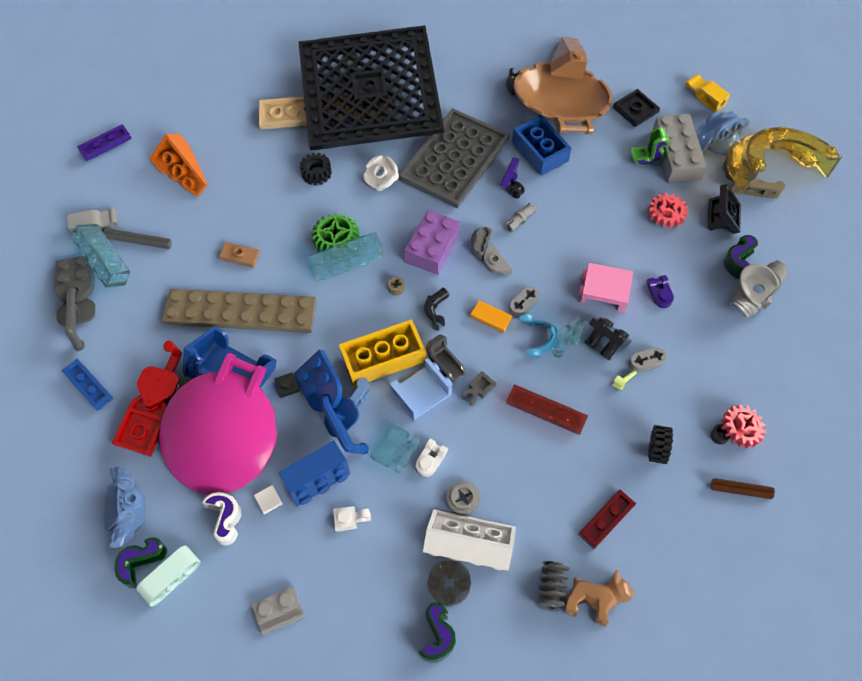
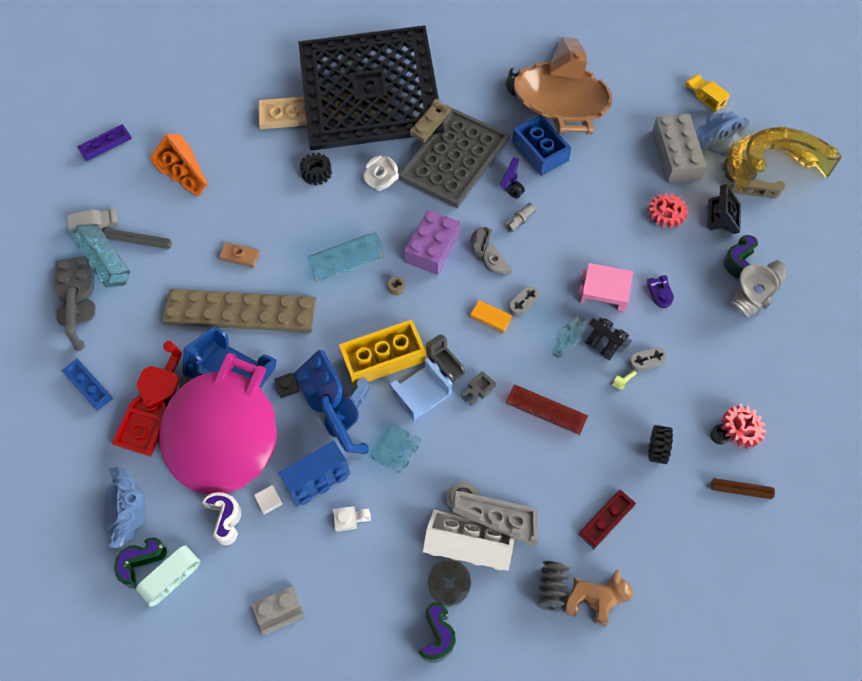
(326, 230): bright green gear -> none
(426, 464): white plate -> none
(430, 121): none -> dark tan plate
(432, 303): black piece -> none
(502, 516): none -> light grey wing
(537, 352): dark azure helmet -> none
(636, 107): black tile -> none
(655, 149): bright green animal -> none

